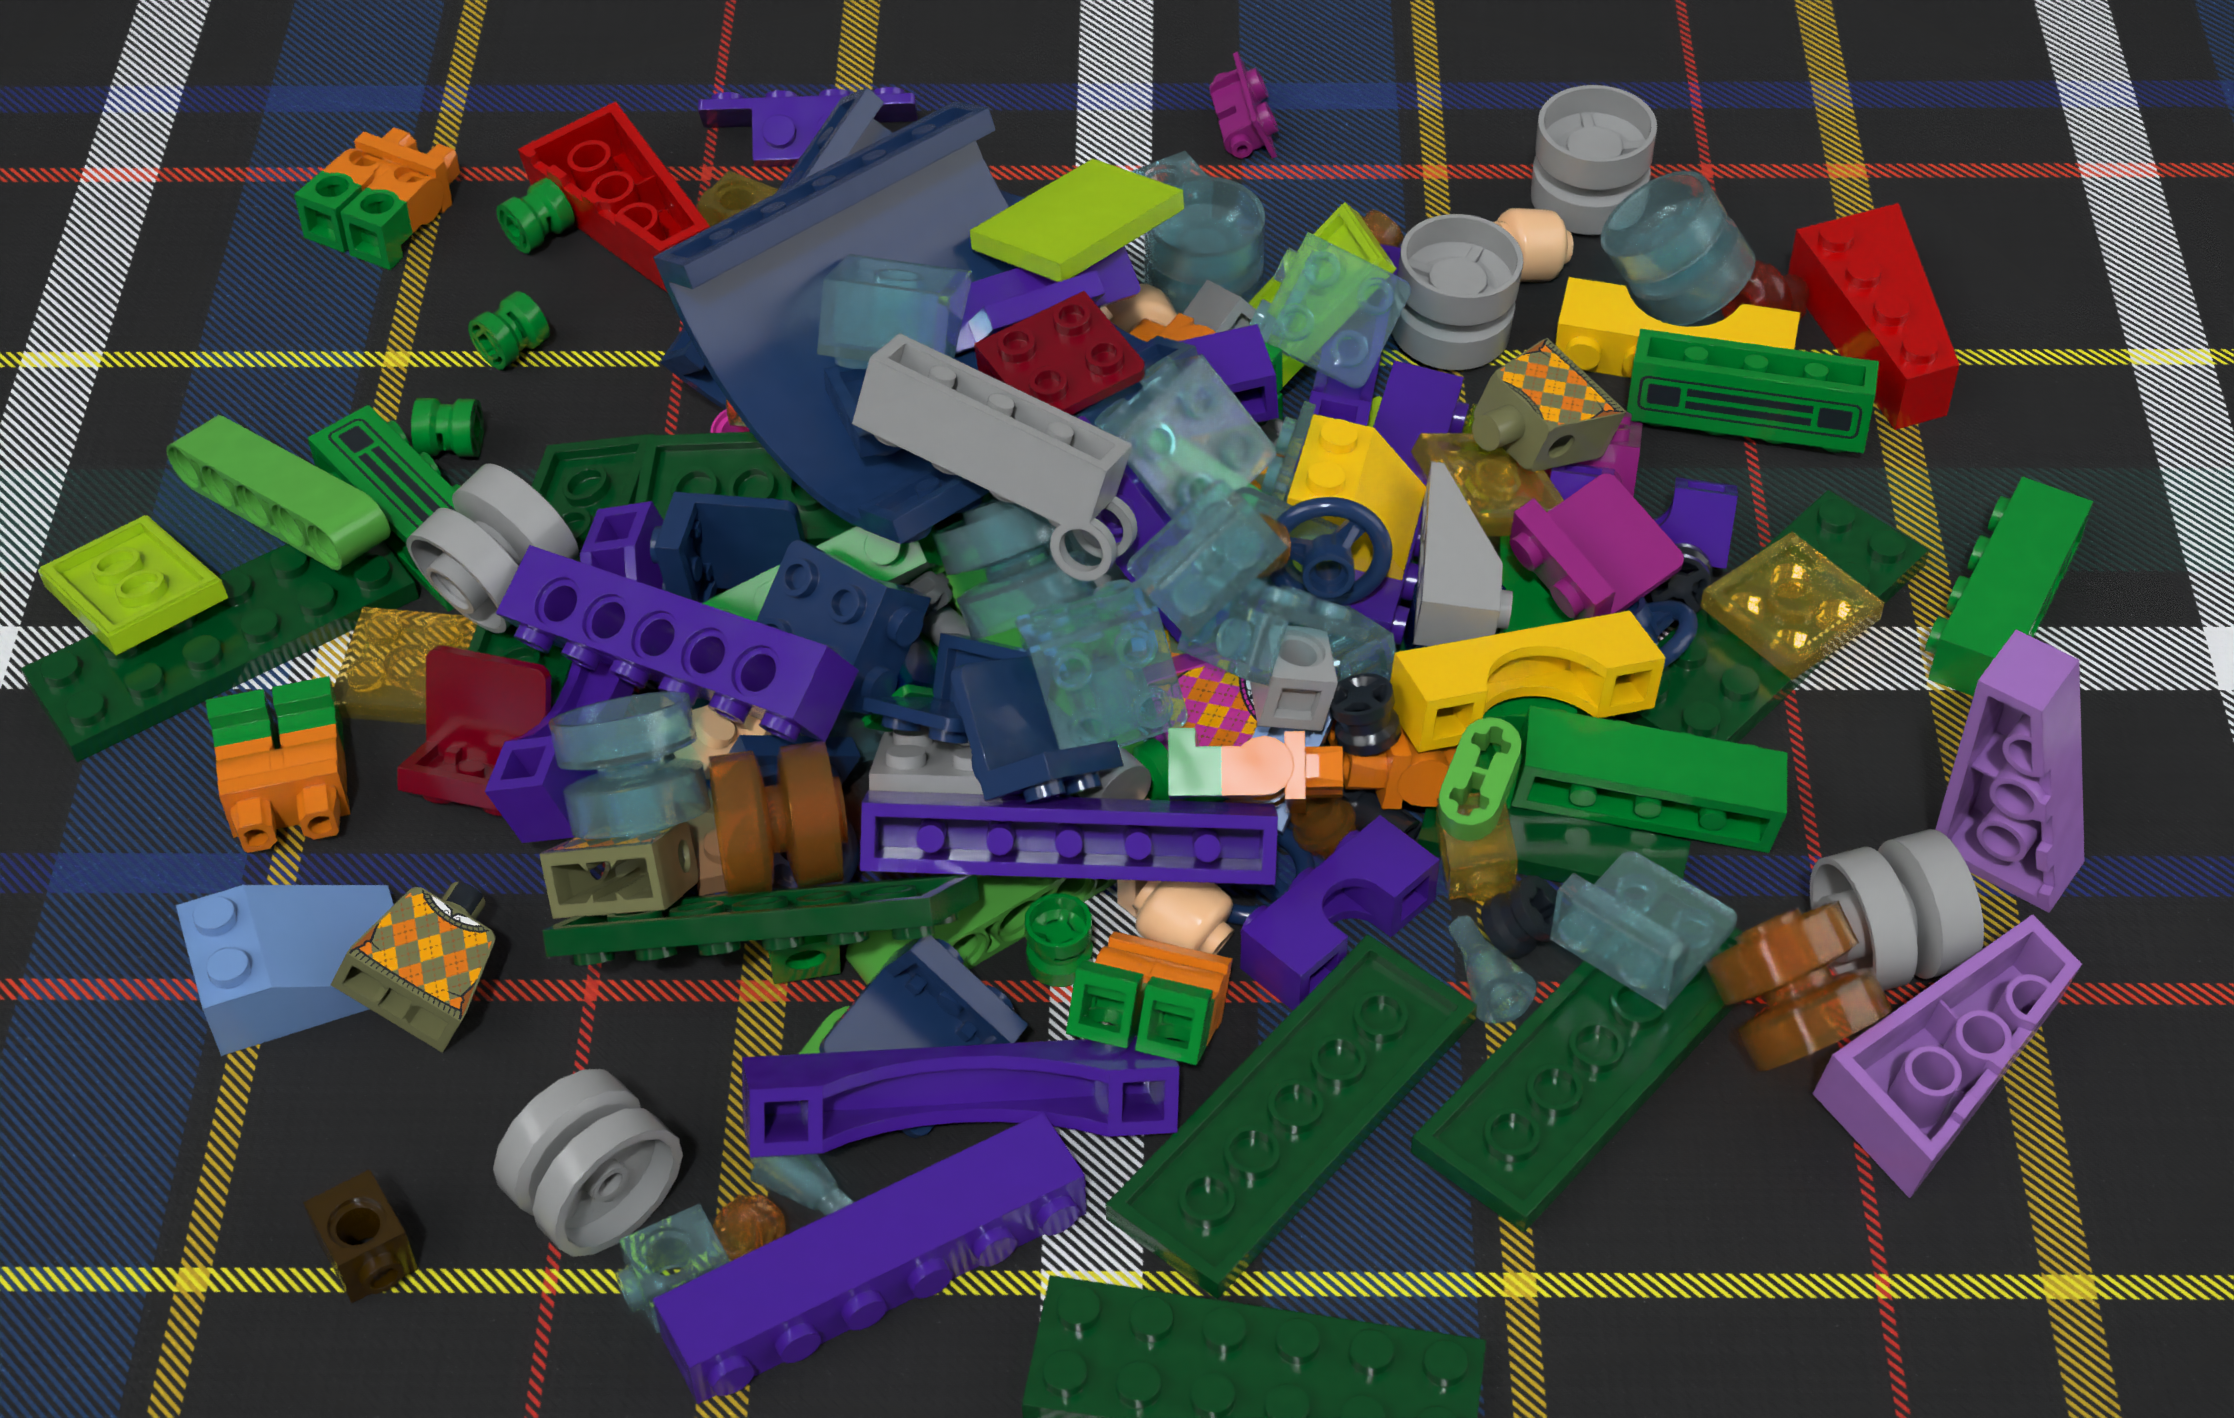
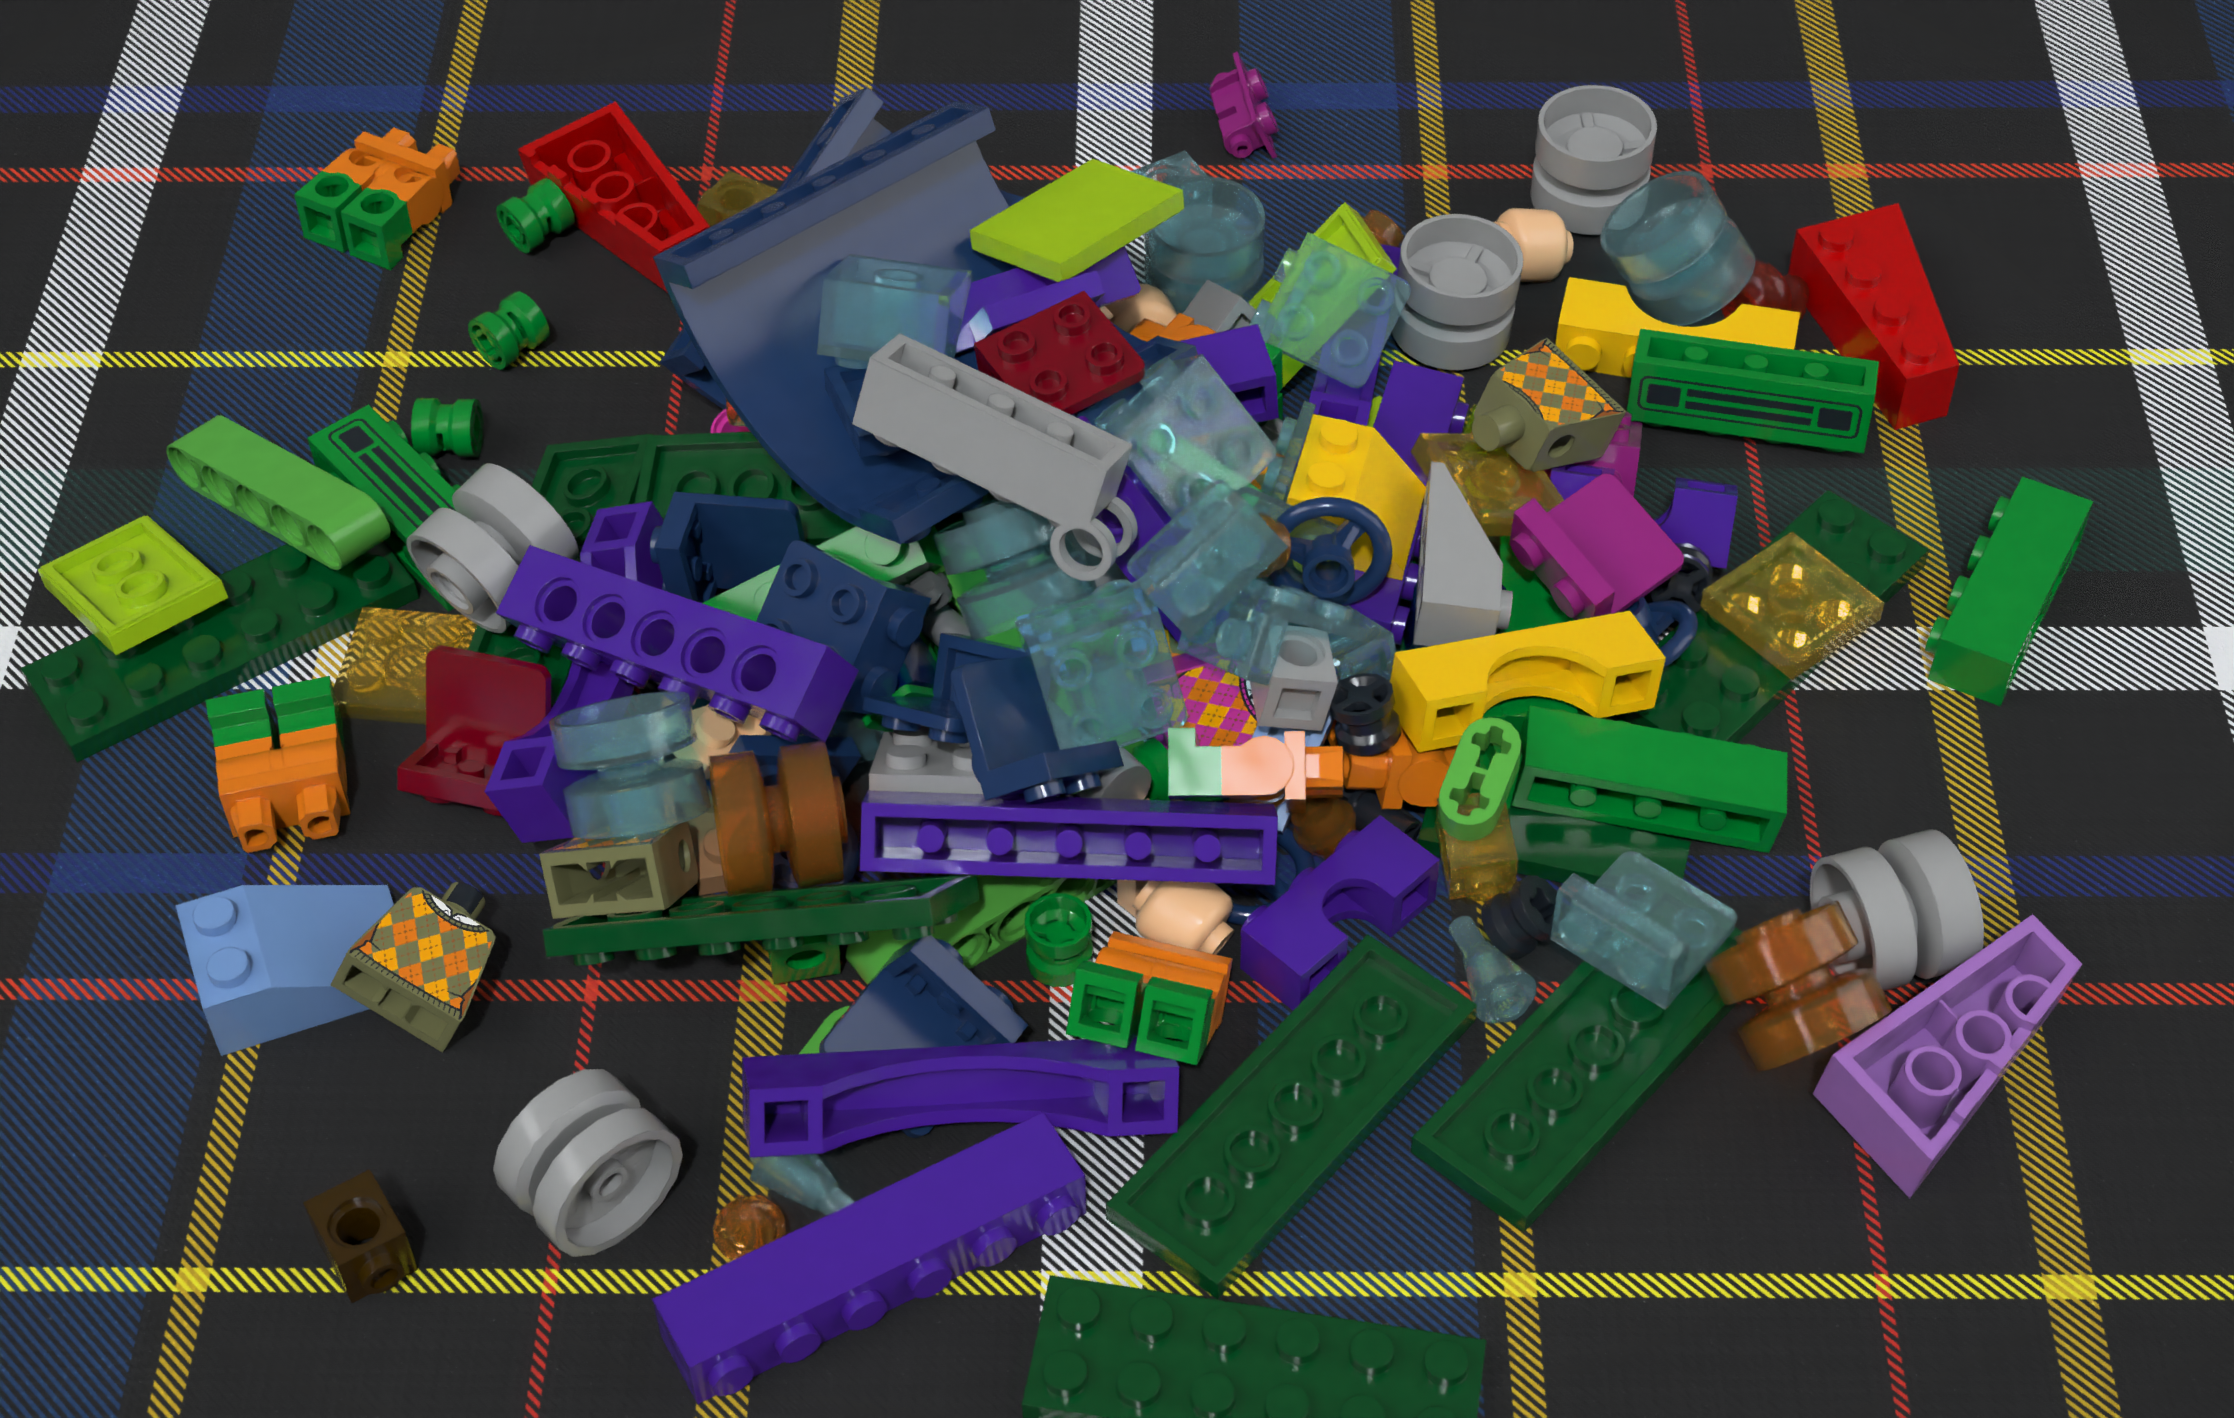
(677, 1241): clear light blue brick -> none
(788, 122): dark purple bracket -> none
(2019, 774): medium lavender wedge -> none

